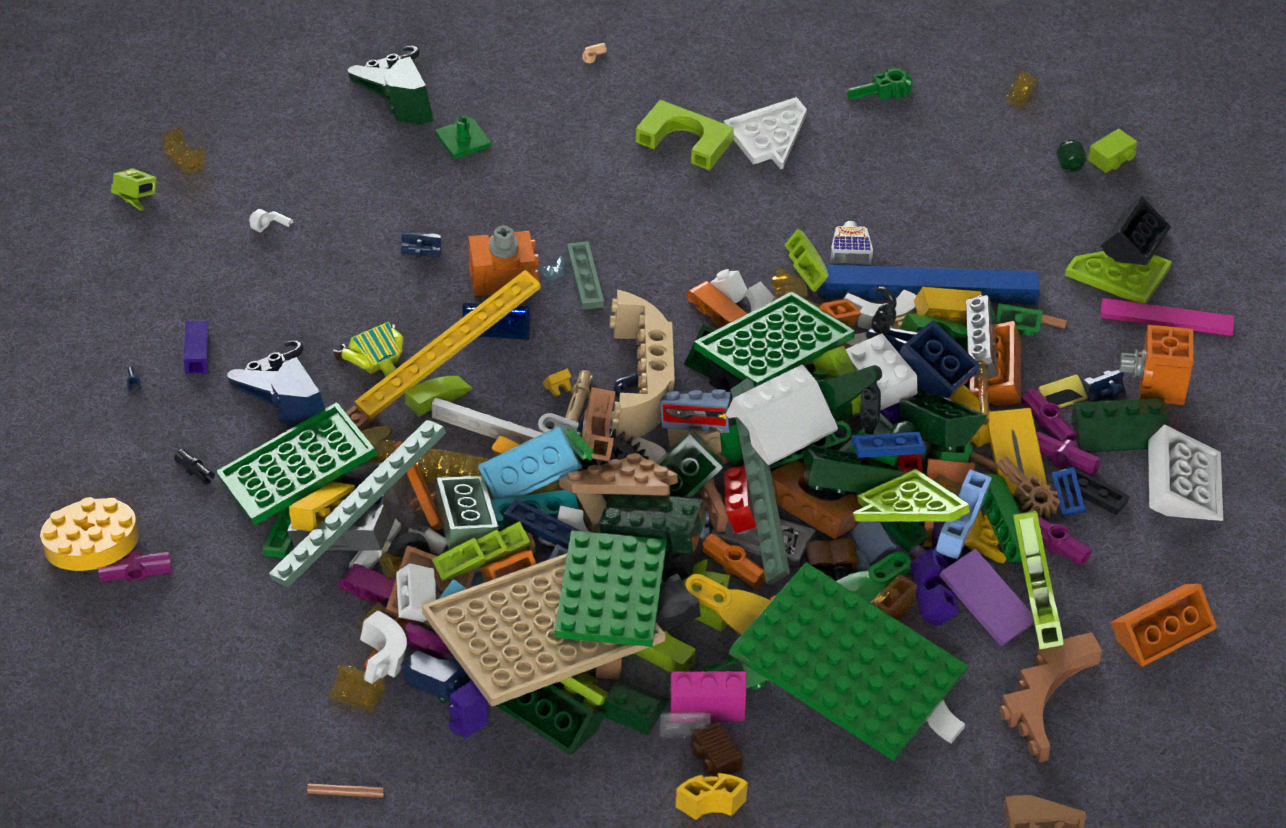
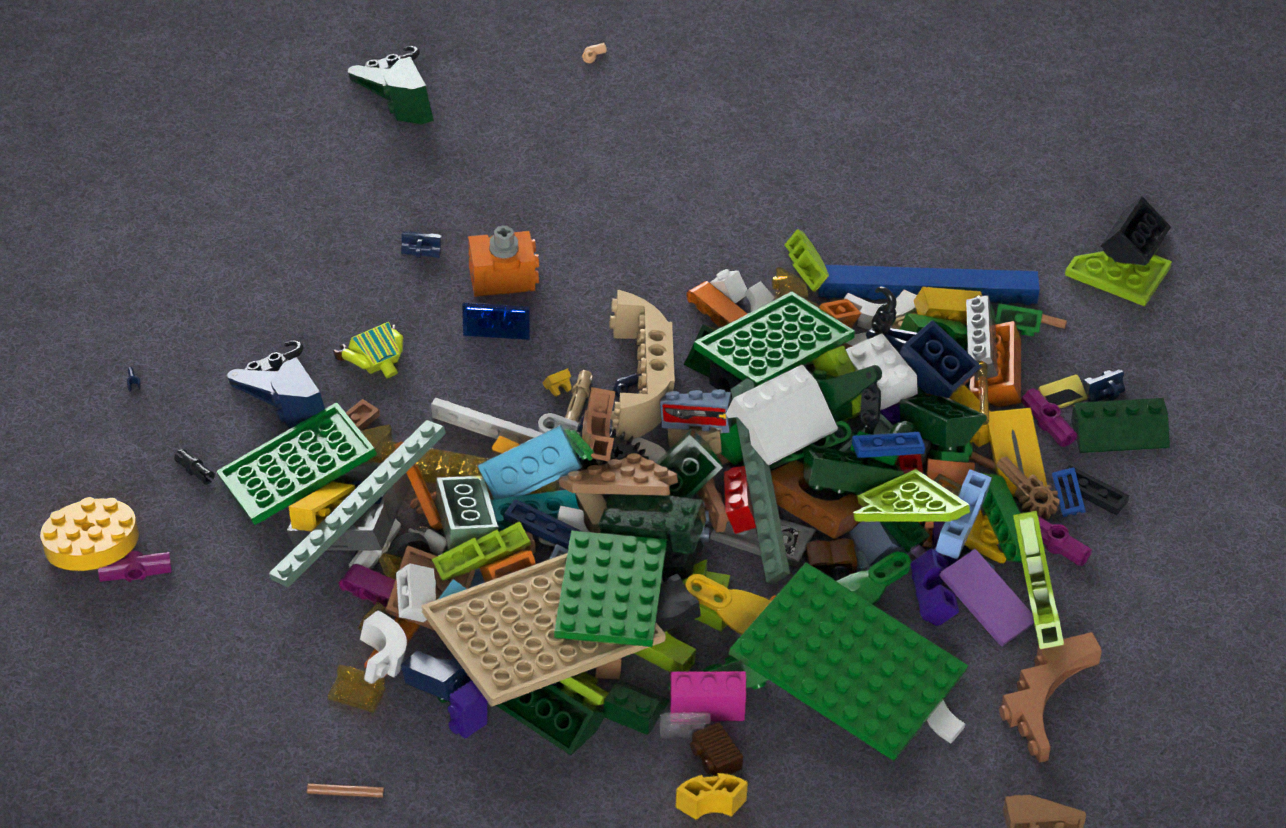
(132, 185): lime piece -> none
(181, 153): clear yellow panel -> none
(196, 347): dark purple brick -> none
(260, 219): white plate -> none
(279, 541): green plate -> none
(426, 641): magenta piece -> none
(445, 388): lime slope -> none
(447, 345): yellow plate -> none
(463, 137): green tile -> none
(558, 271): clear light blue arm -> none
(585, 275): sand green plate -> none
(666, 118): lime arch -> none
(734, 560): orange piece -> none
(769, 131): white wing -> none
(851, 245): torso -> none
(885, 85): green gear -> none
(897, 597): clear orange brick -> none
(1022, 89): clear yellow tile -> none
(1067, 453): magenta piece -> none
(1071, 155): dark green head -> none
(1112, 151): lime brick -> none
(1163, 364): orange piece -> none
(1165, 624): orange slope -> none
(1167, 316): dark pink tile -> none
(1184, 476): white slope -> none

